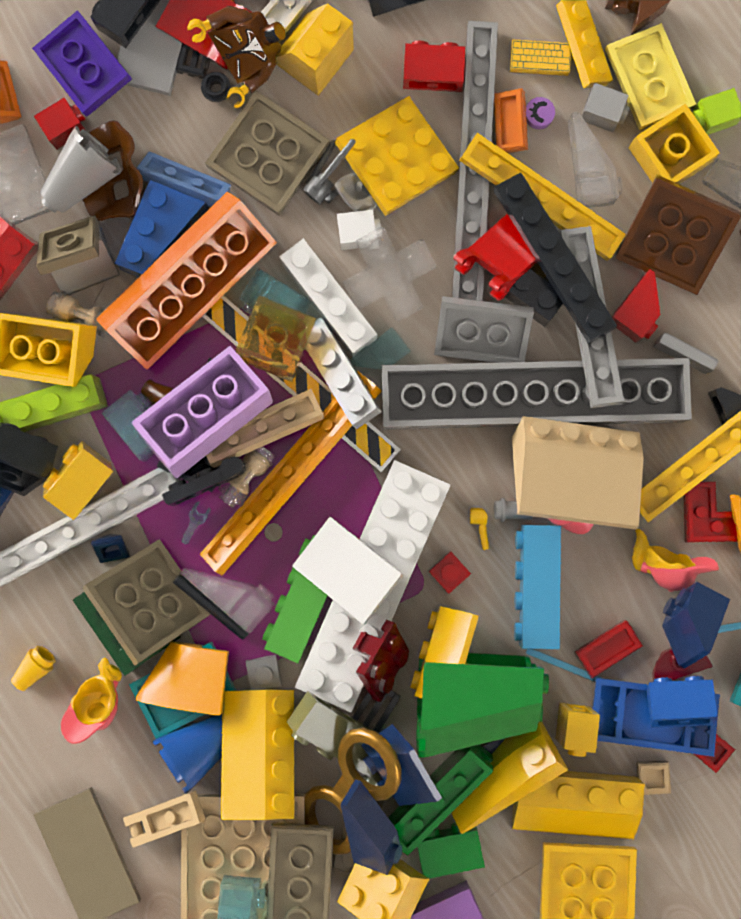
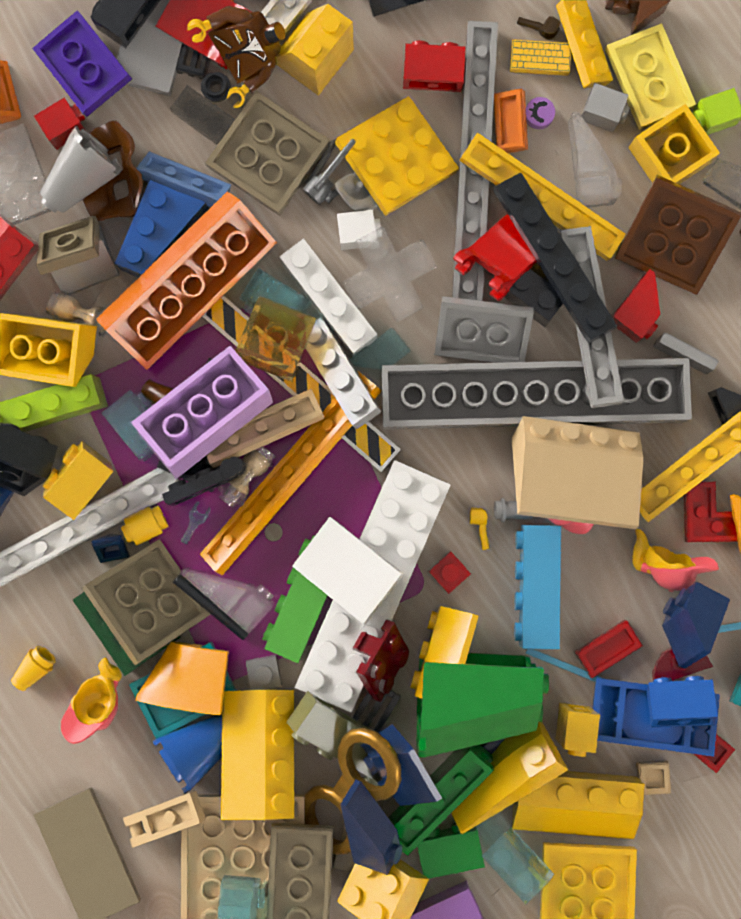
(144, 525): none -> yellow brick
(202, 114): none -> clear smoke plate
(518, 865): none -> clear light blue brick
(547, 30): none -> dark brown hand

